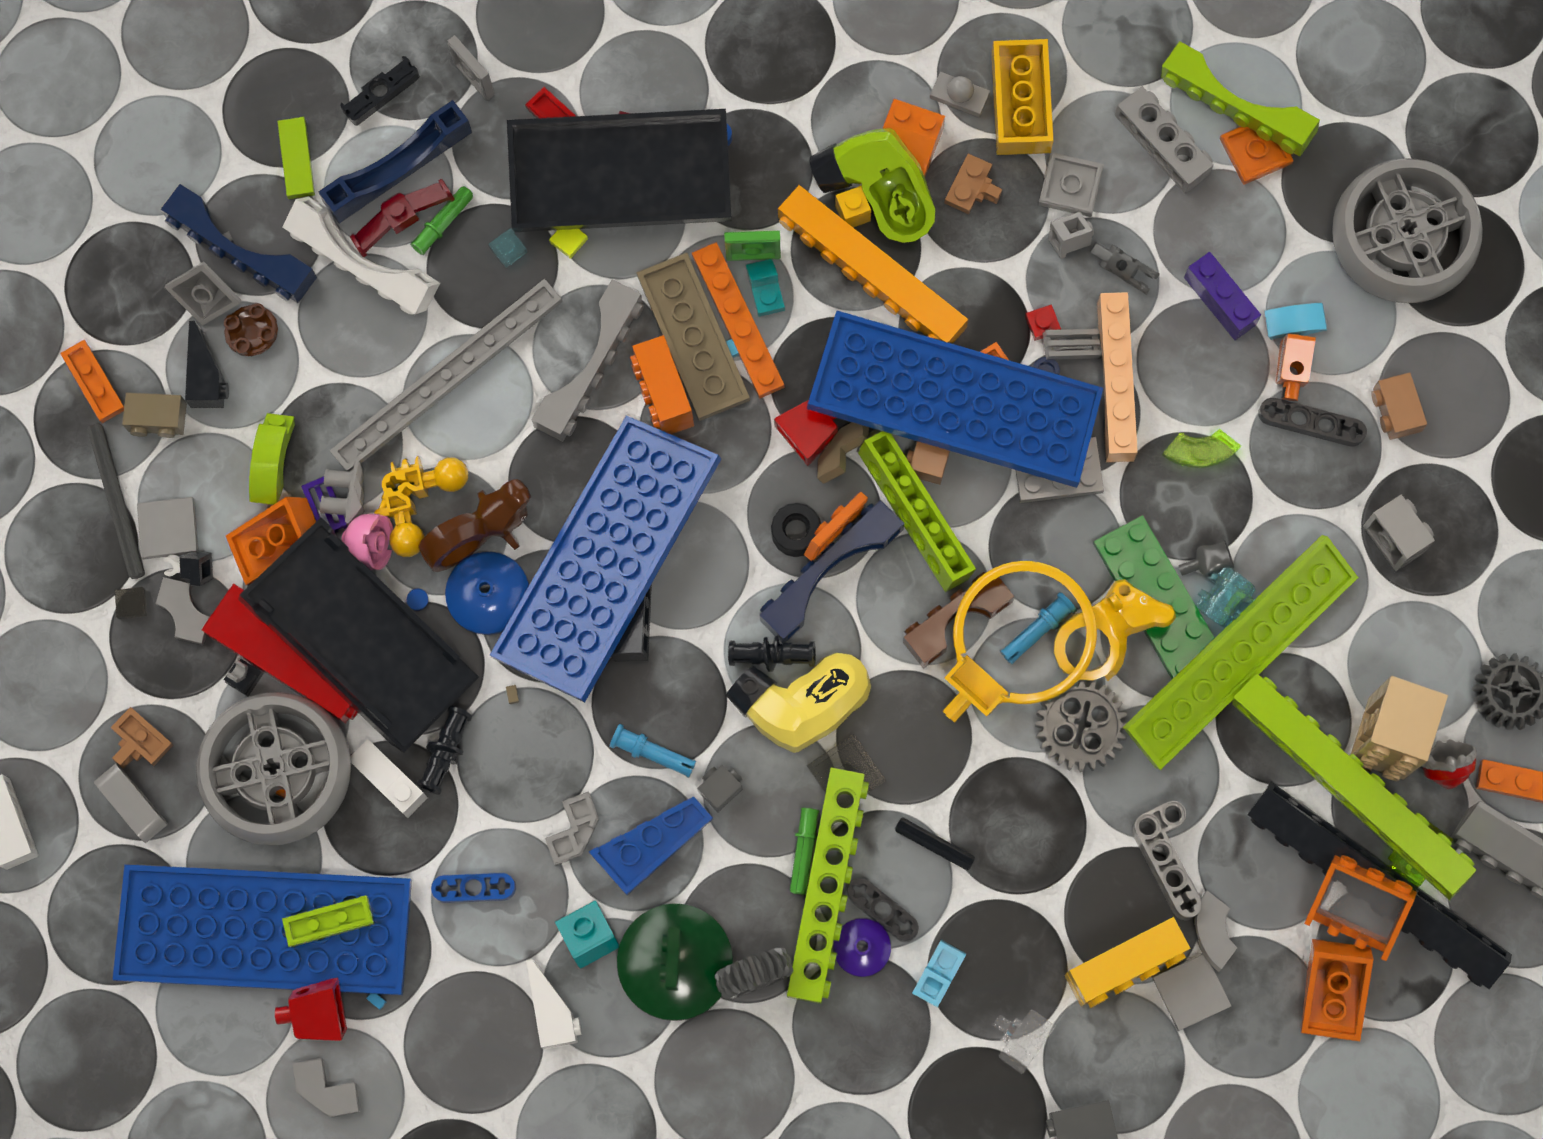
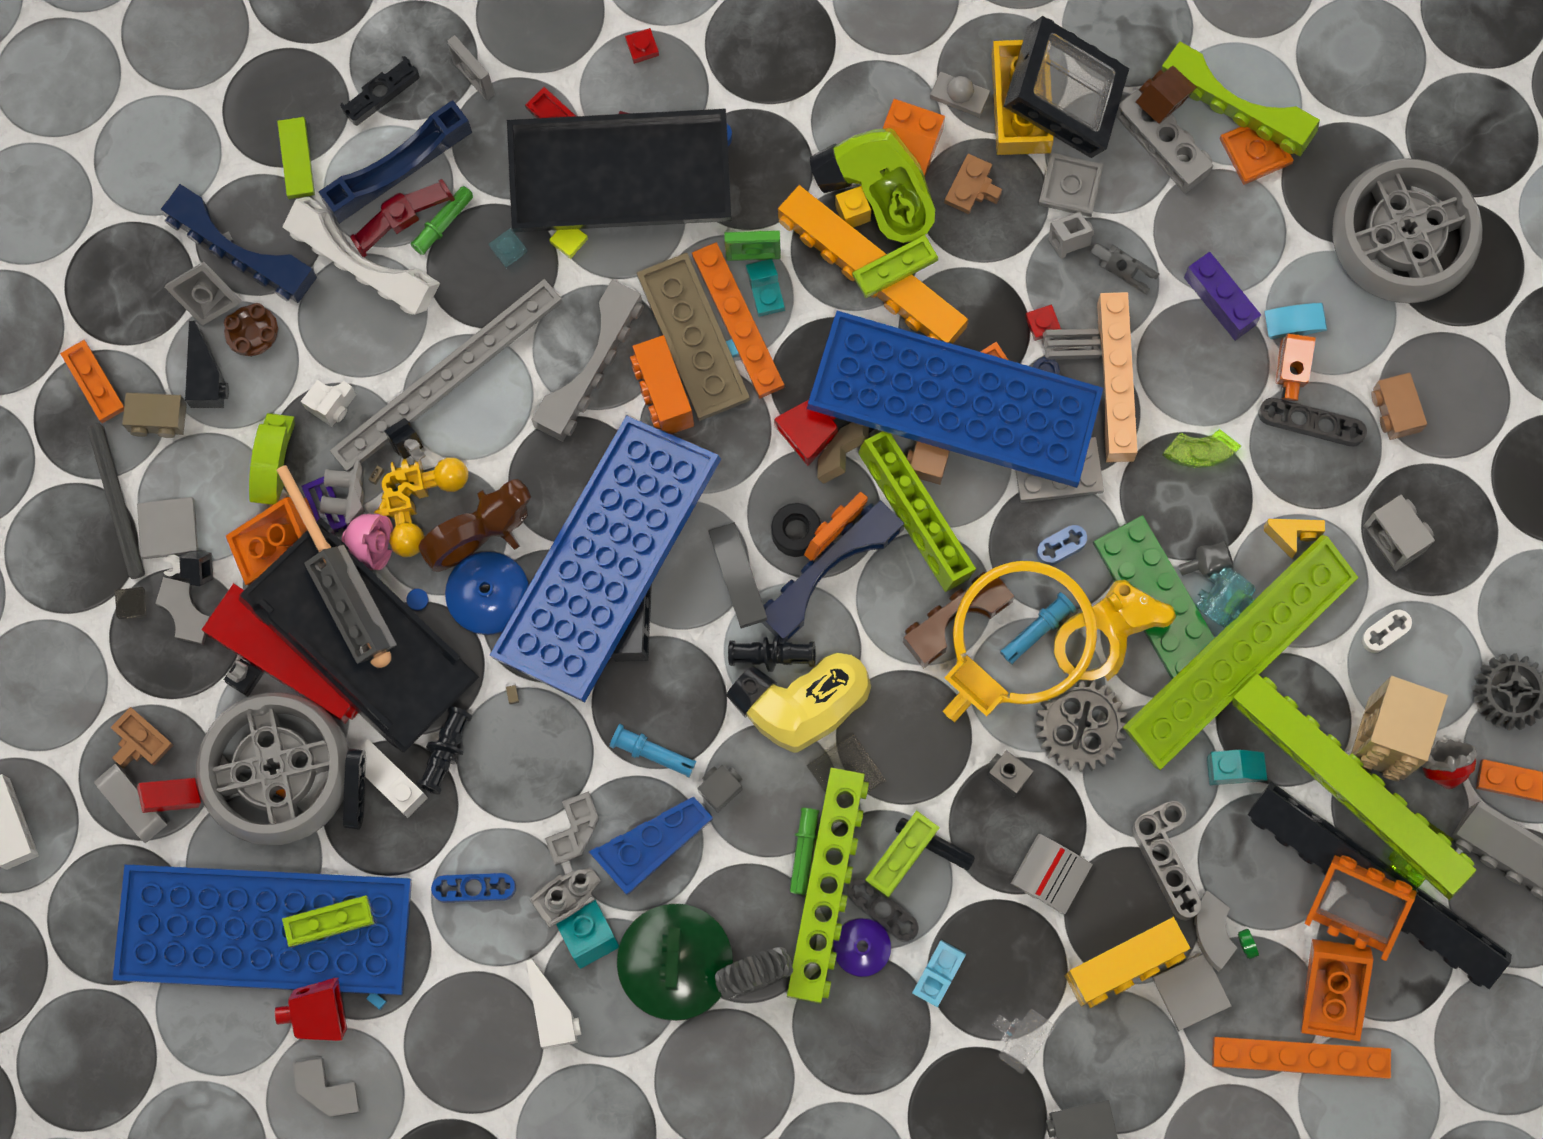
(168, 795): none -> red tile
(329, 402): none -> white brick
(343, 589): none -> dark grey piece
(354, 789): none -> black beam
(376, 475): none -> dark tan piece
(405, 440): none -> black piece
(565, 895): none -> light grey connector
(642, 45): none -> red plate
(737, 575): none -> dark grey slope
(895, 266): none -> lime tile
(902, 854): none -> lime tile
(1009, 773): none -> brick
(1051, 873): none -> light grey slope
(1065, 550): none -> medium blue beam
(1066, 87): none -> piece
(1164, 93): none -> reddish brown brick
(1236, 767): none -> teal slope
(1248, 944): none -> green tile
(1285, 532): none -> yellow slope
(1301, 1057): none -> orange plate
(1390, 636): none -> white beam

